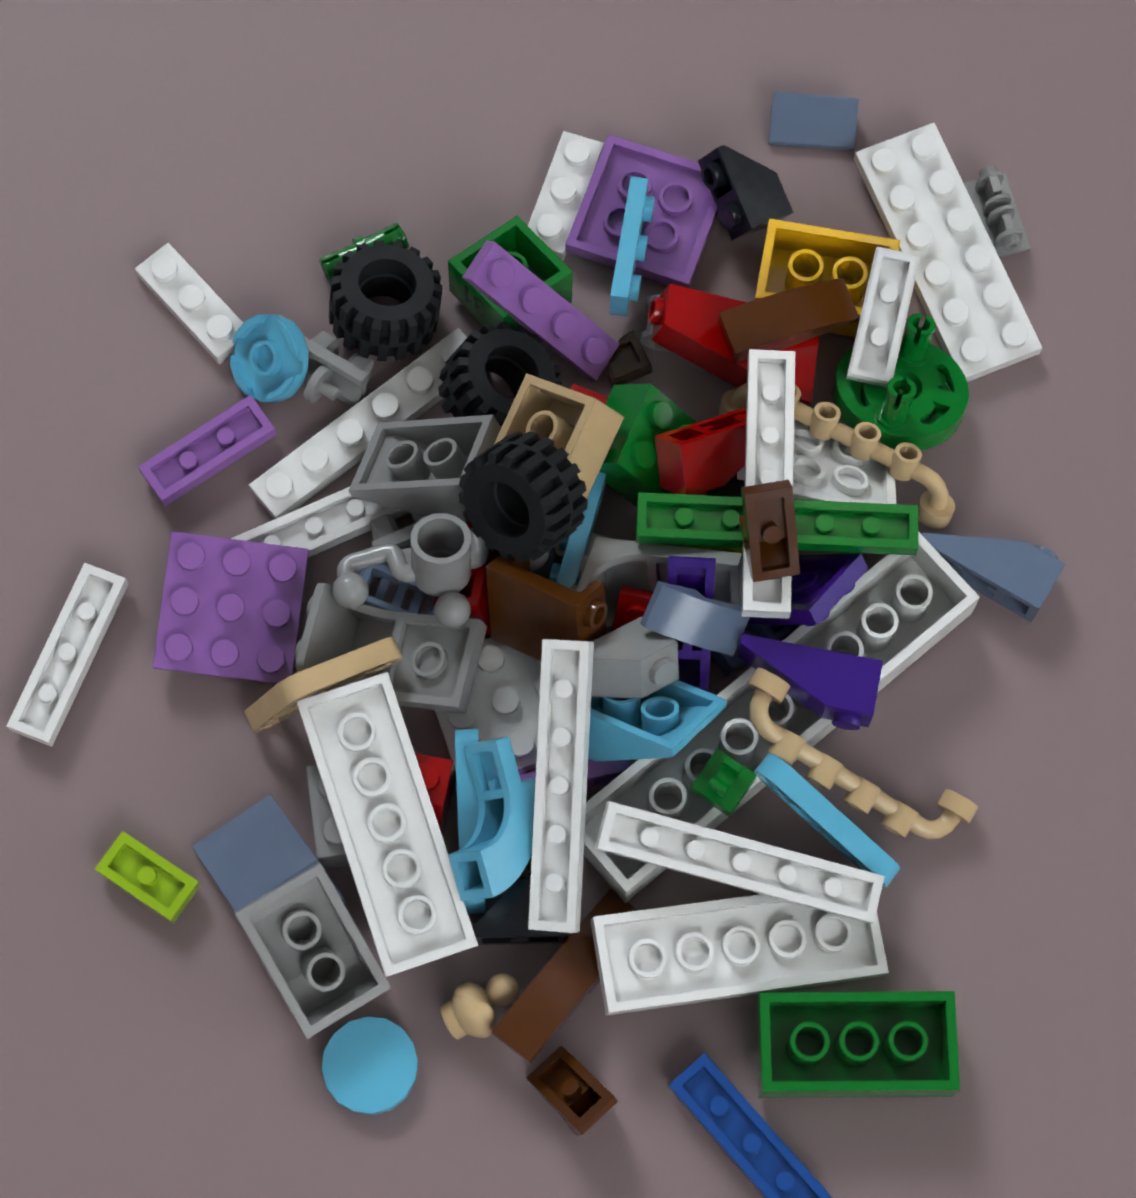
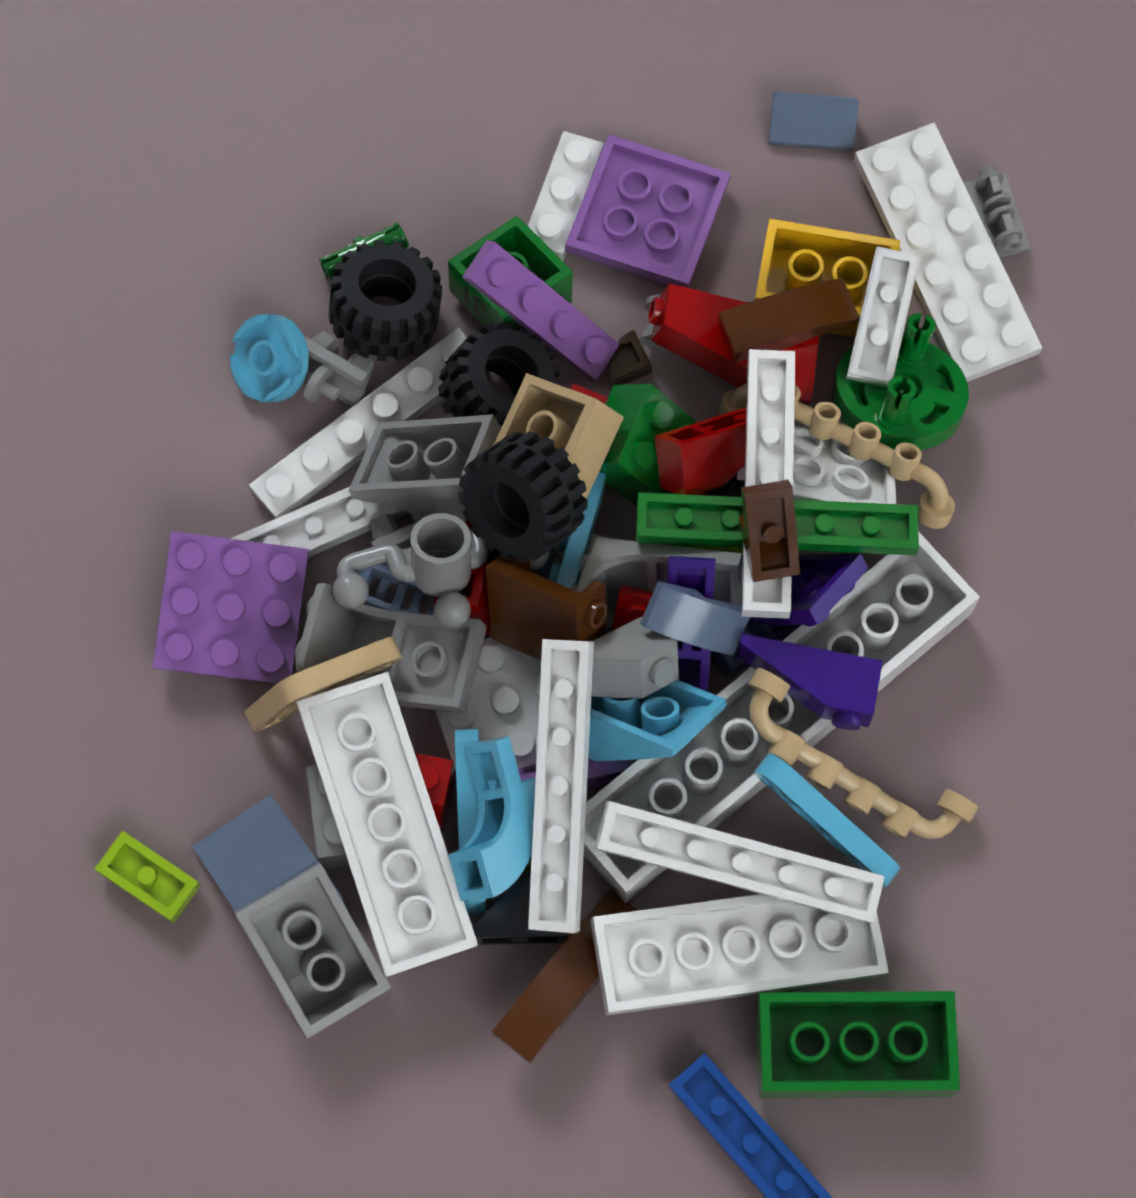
(67, 654): white plate -> none
(191, 301): white plate -> none
(207, 450): medium lavender plate -> none
(370, 1065): medium azure tile -> none
(472, 1006): tan animal -> none
(571, 1090): reddish brown slope -> none
(631, 246): medium azure plate -> none
(723, 782): green tile -> none
(743, 191): black slope -> none
(1002, 569): sand blue slope -> none

